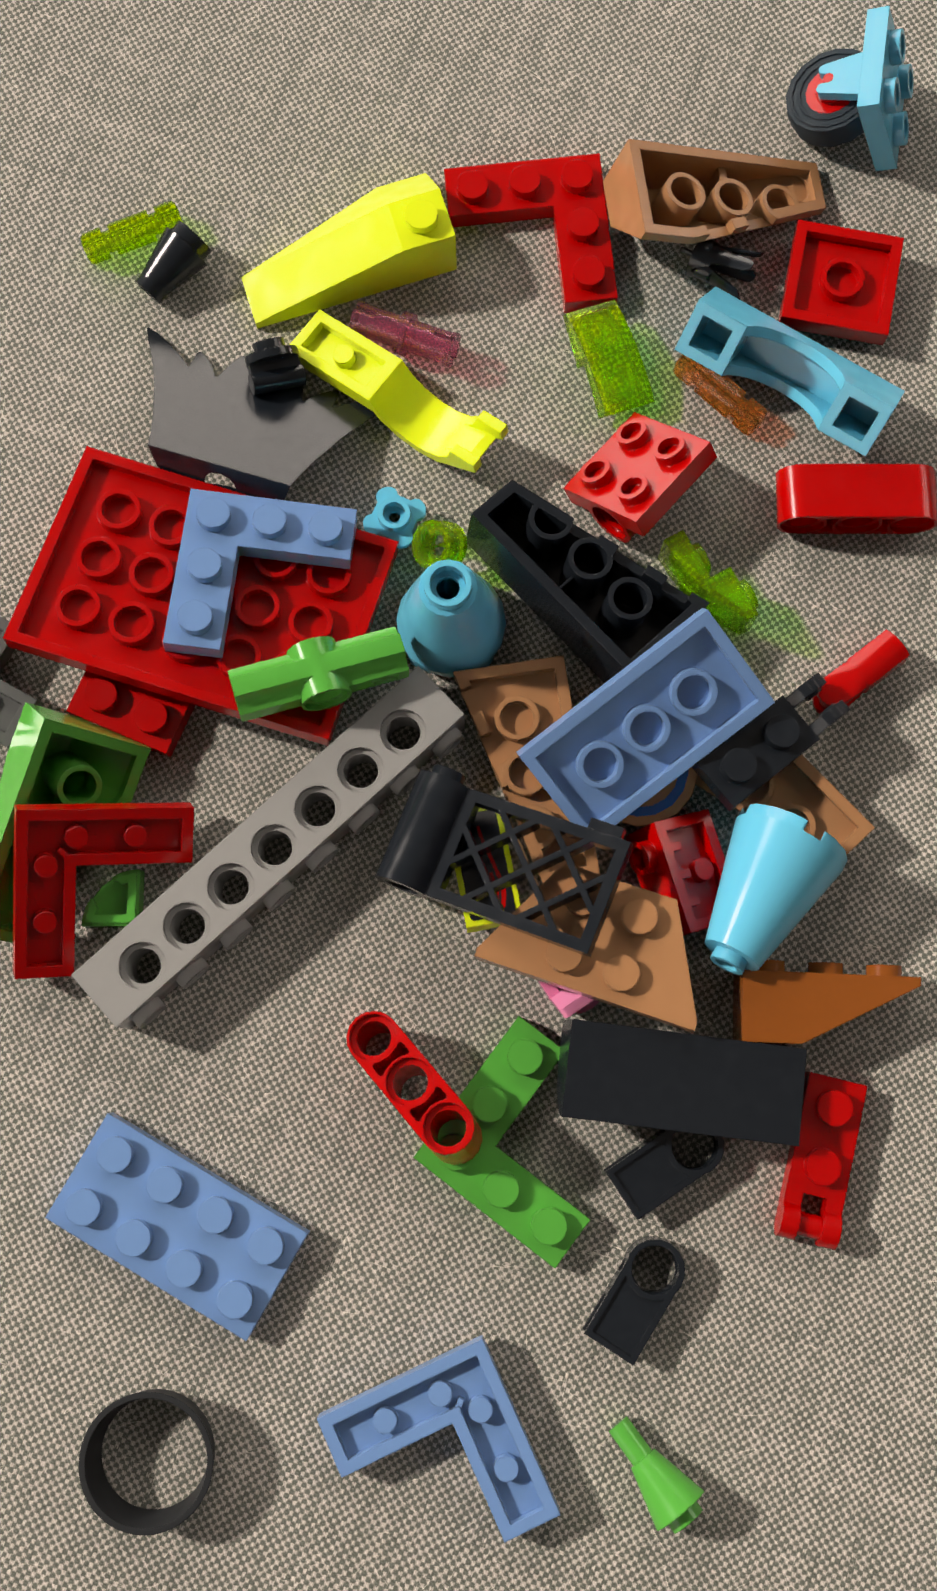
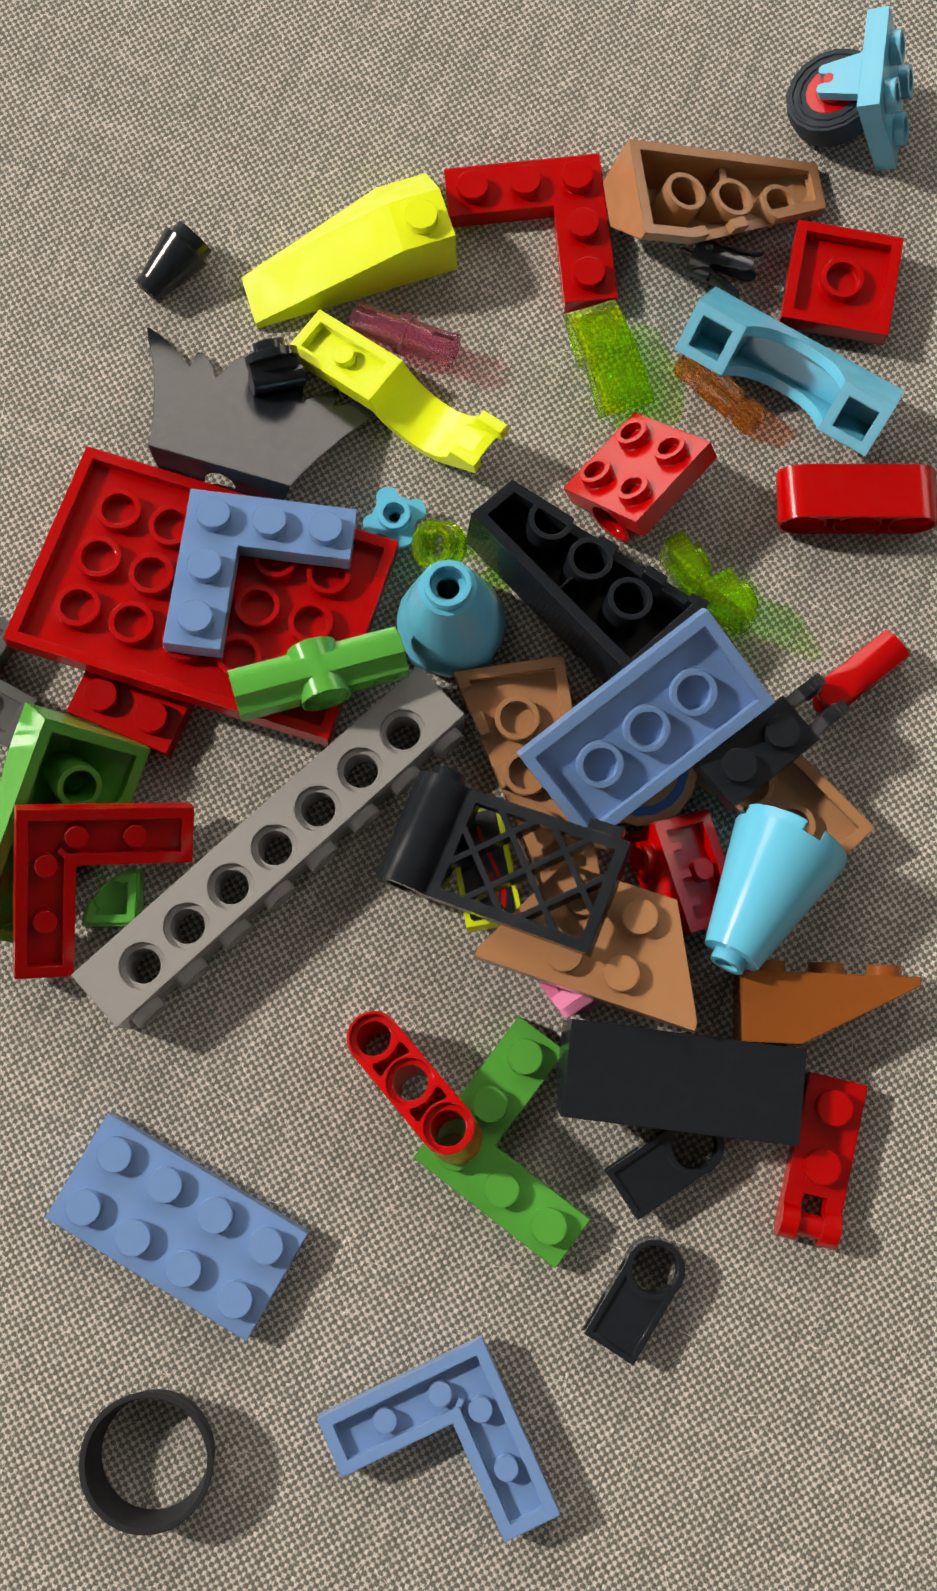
(129, 232): clear neon green axle -> none
(665, 1489): bright green cone -> none

